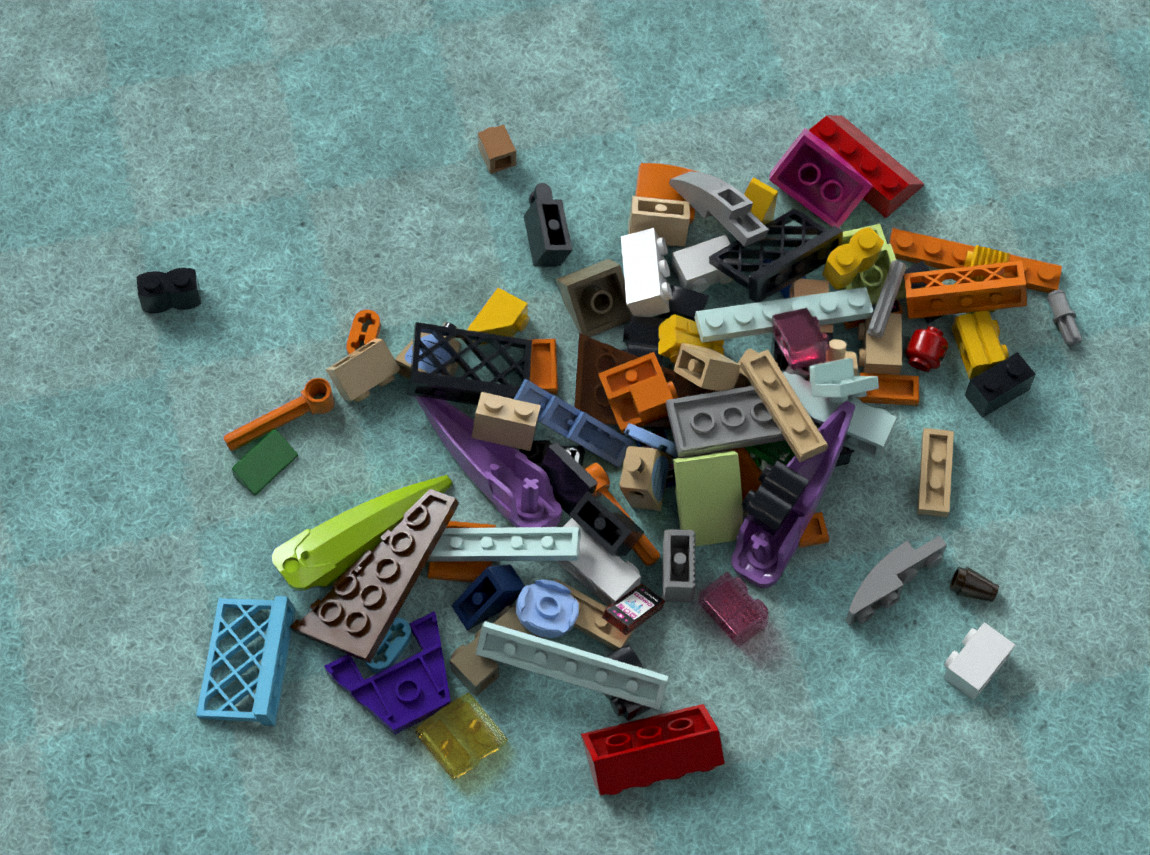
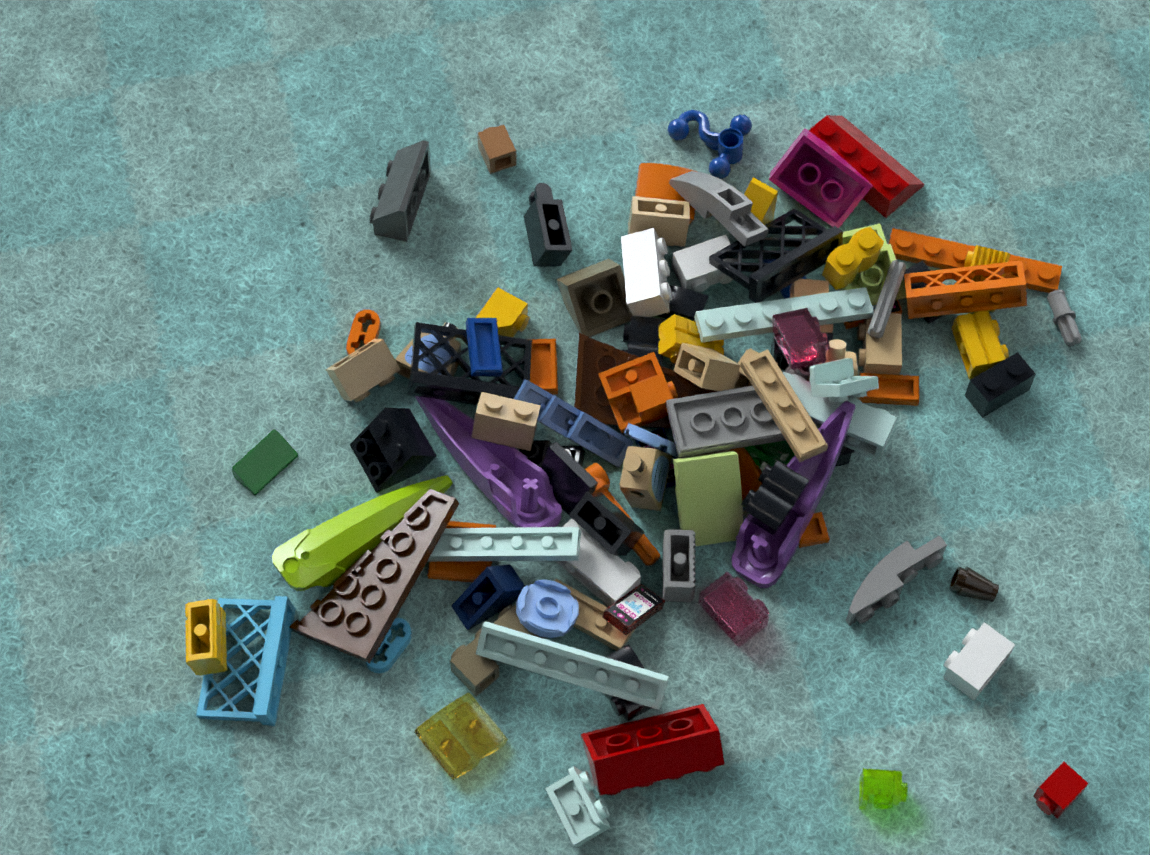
(168, 290): black brick -> none
(205, 637): none -> yellow brick
(284, 414): orange axle -> none
(392, 448): none -> black slope
(402, 192): none -> dark grey slope
(405, 690): dark purple wing -> none
(484, 347): none -> blue tile
(578, 806): none -> light aqua bracket
(733, 136): none -> blue piece
(881, 788): none -> clear neon green brick
(926, 349): red head -> none
(935, 472): tan plate -> none
(1059, 790): none -> red brick

